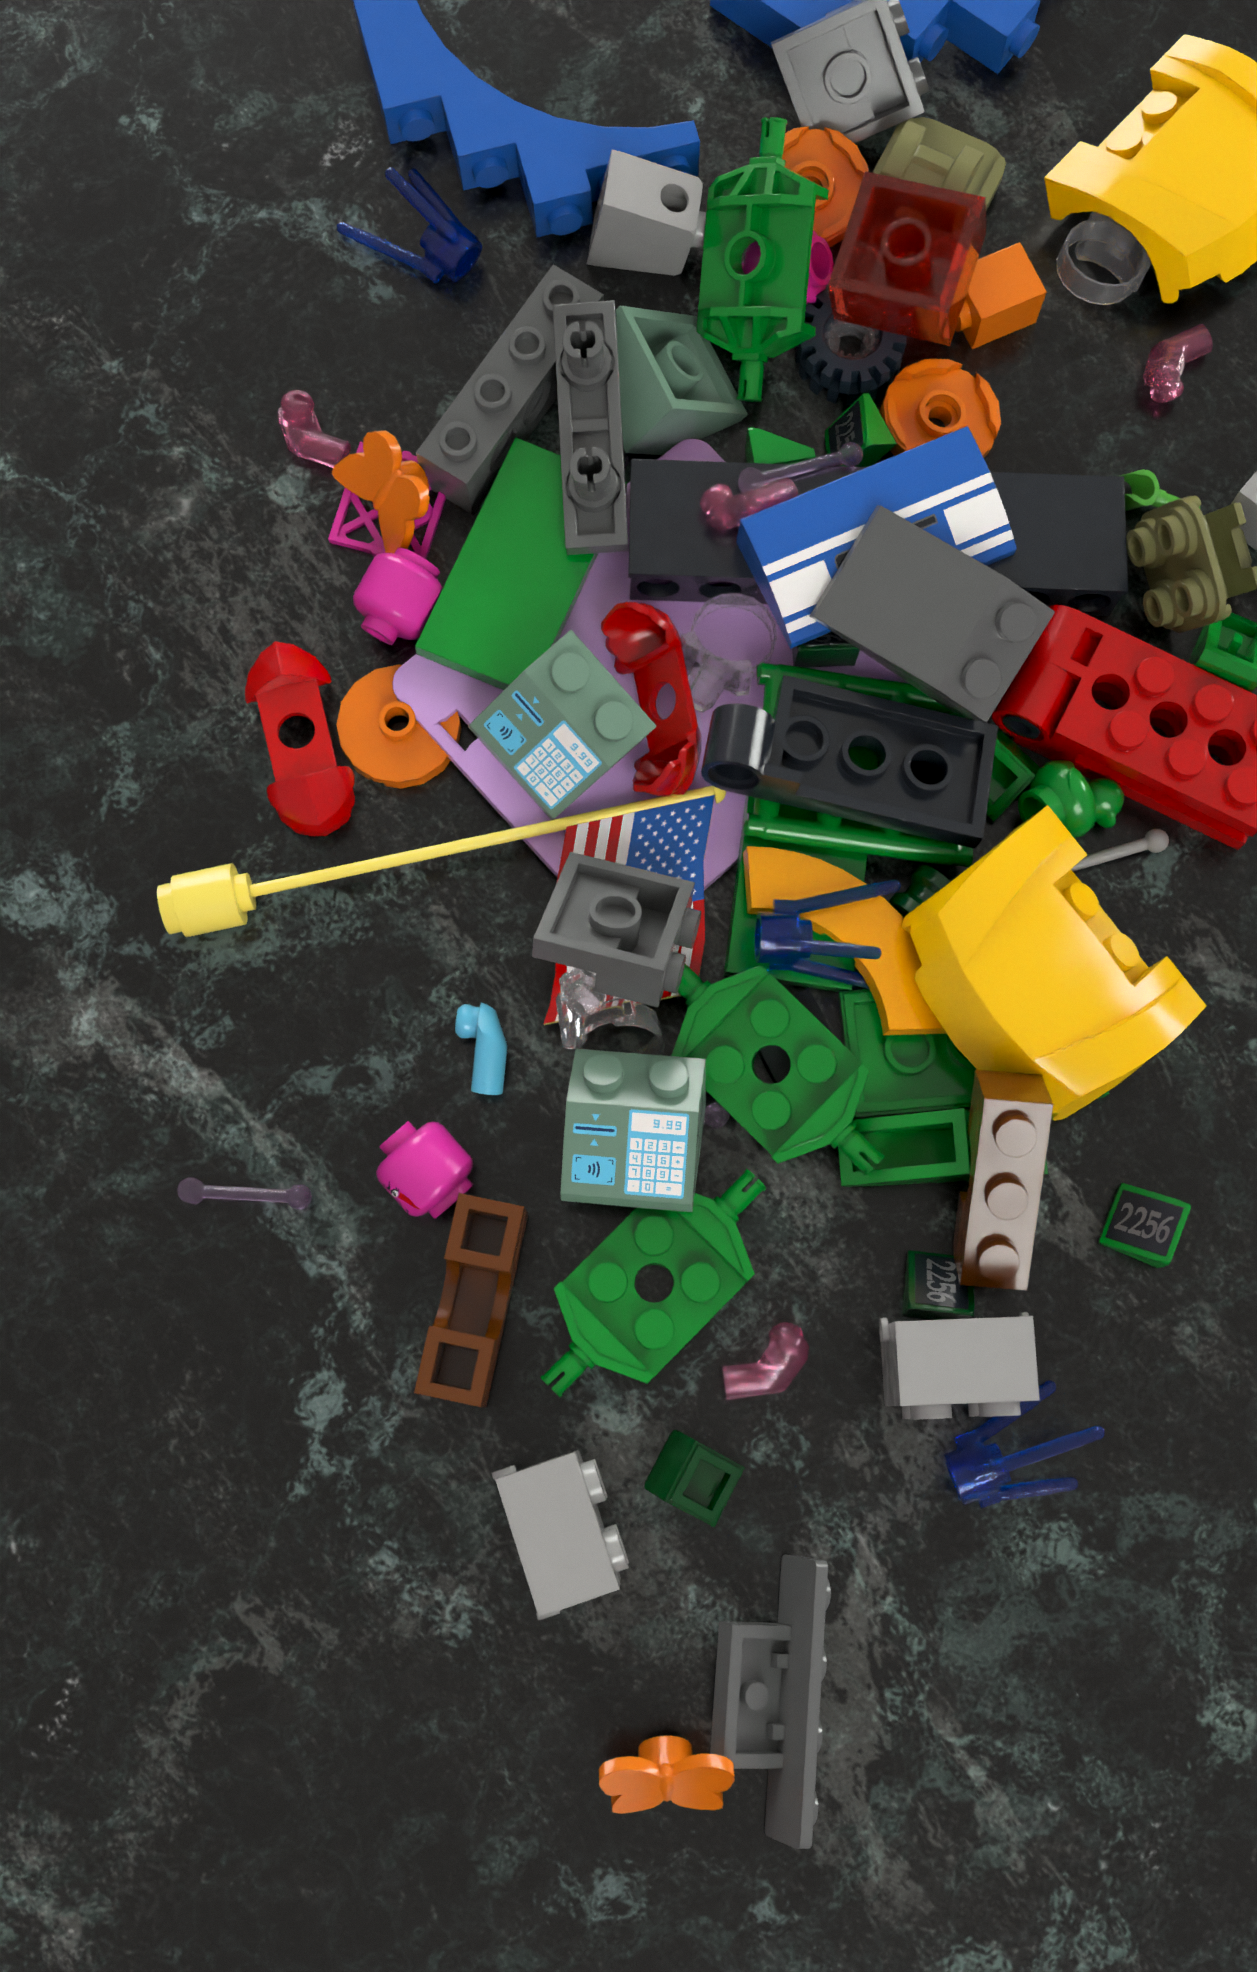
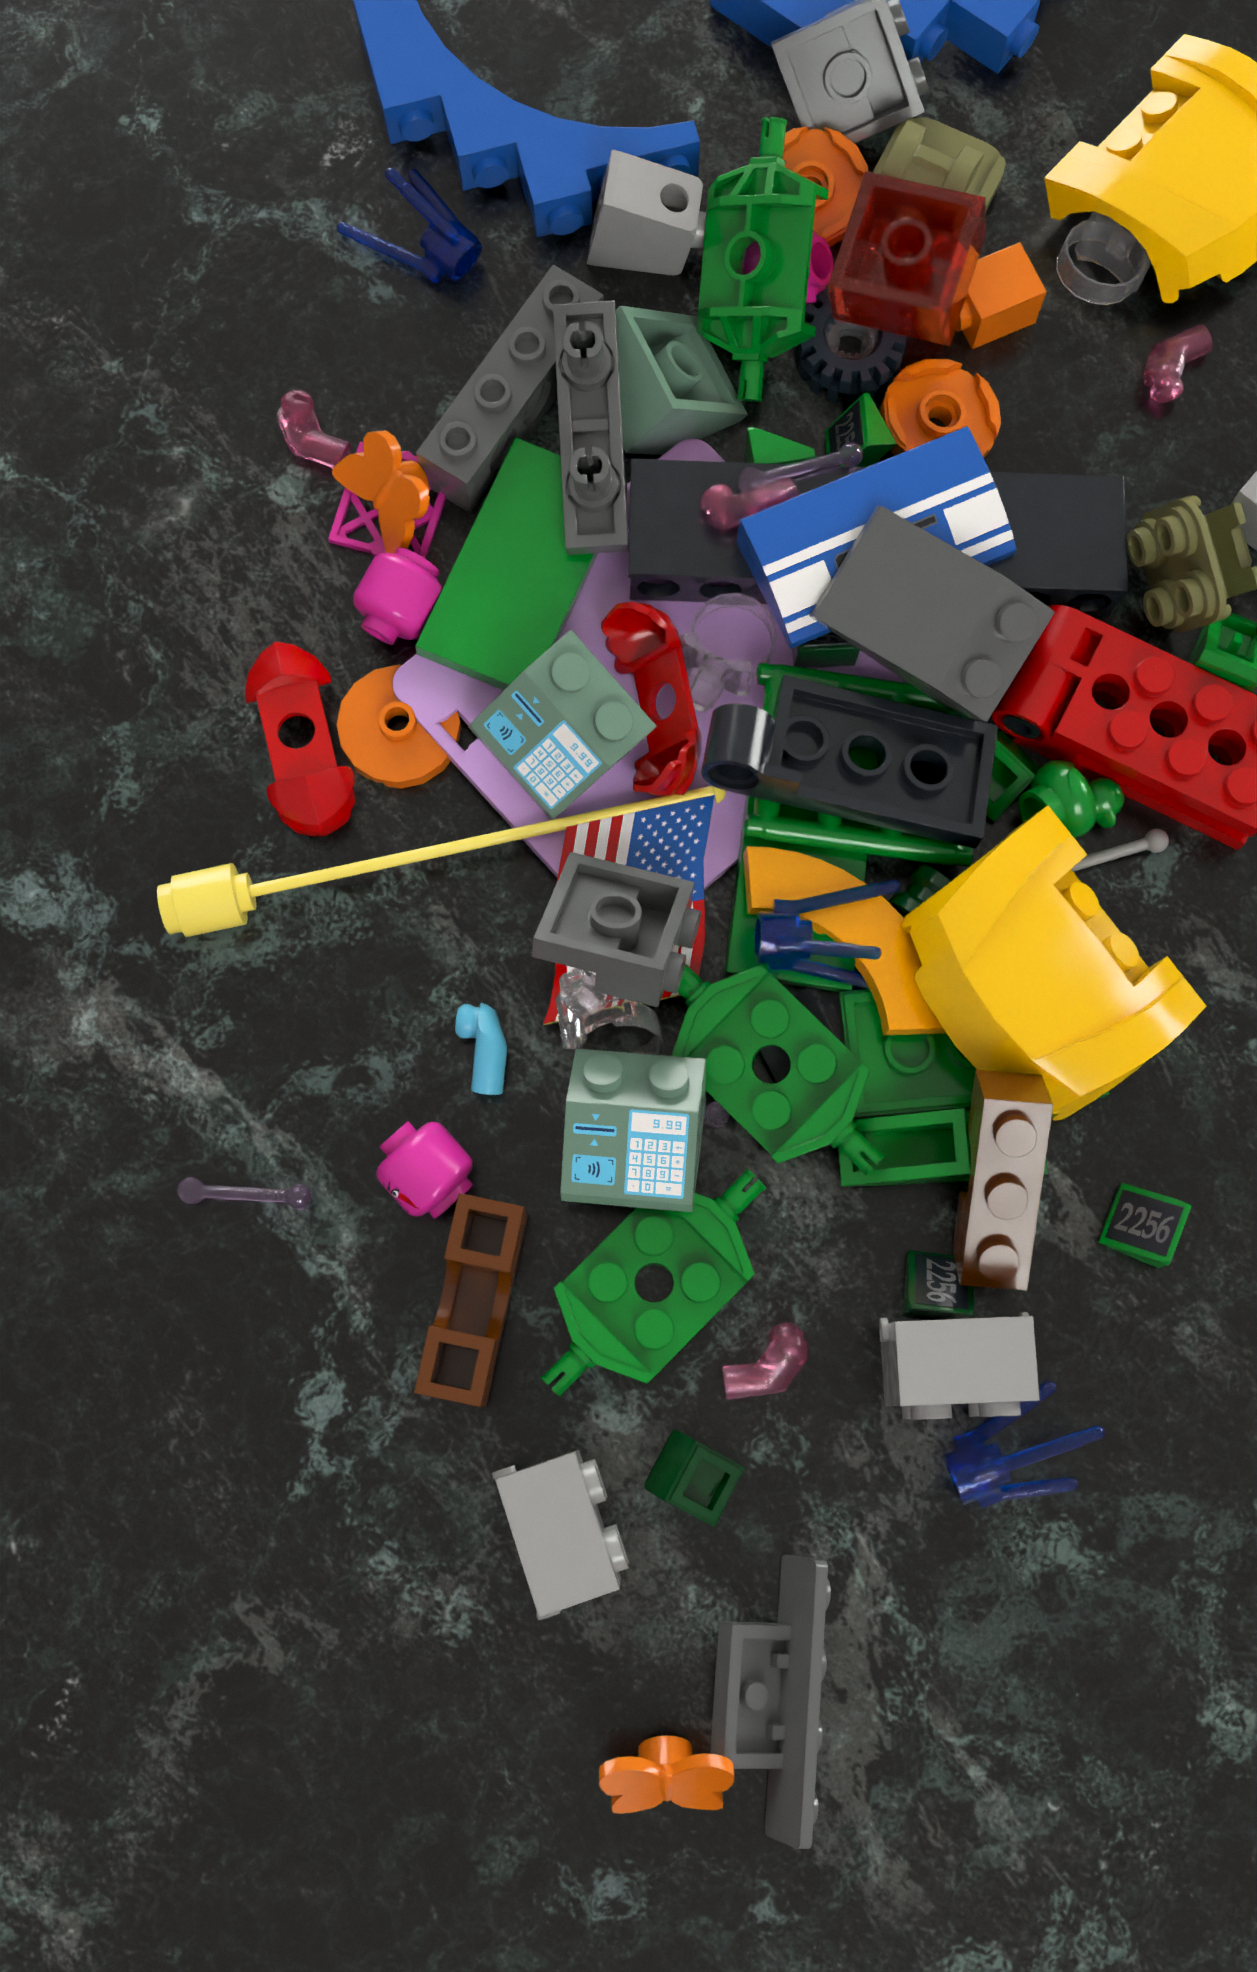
(1145, 491): bright green hand -> none

